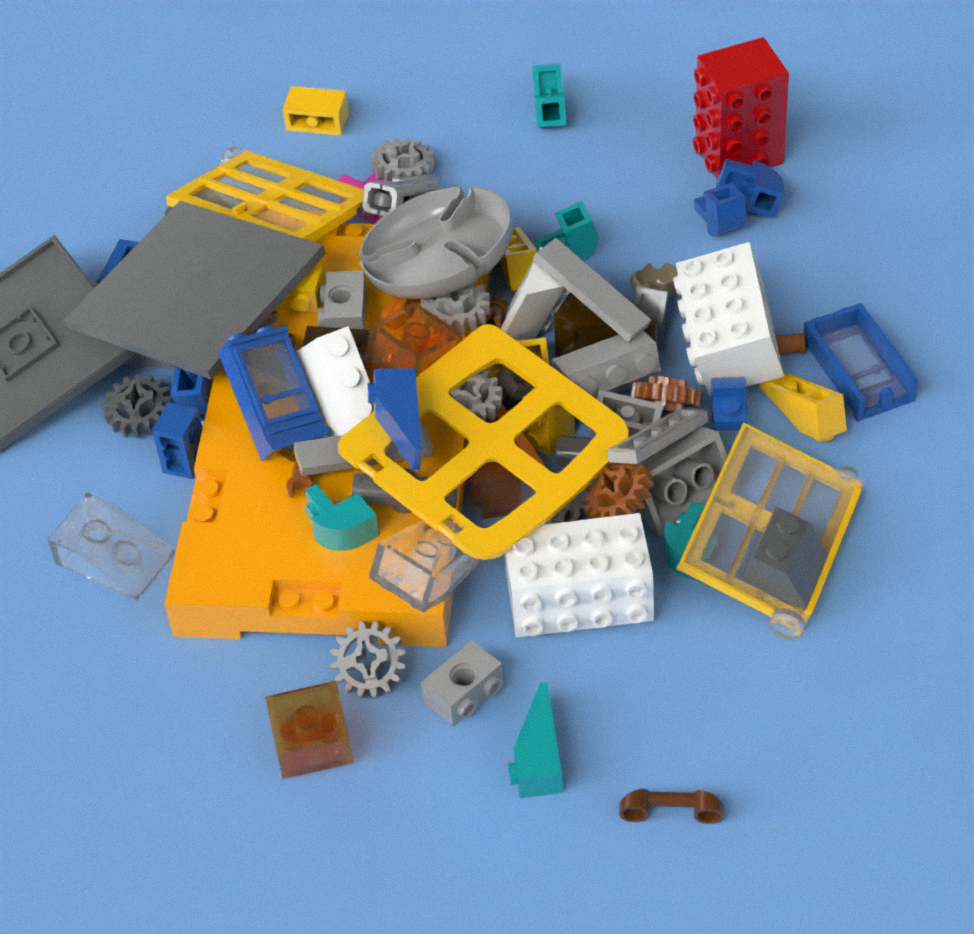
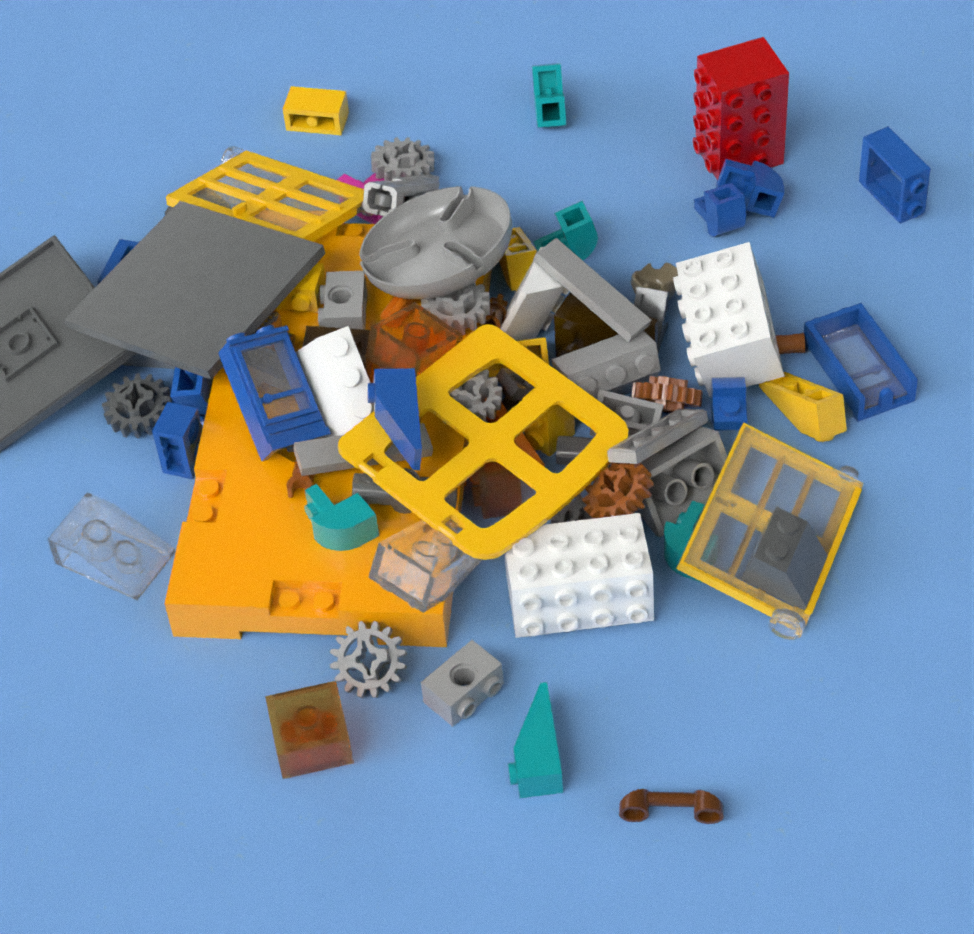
(890, 152): none -> blue window

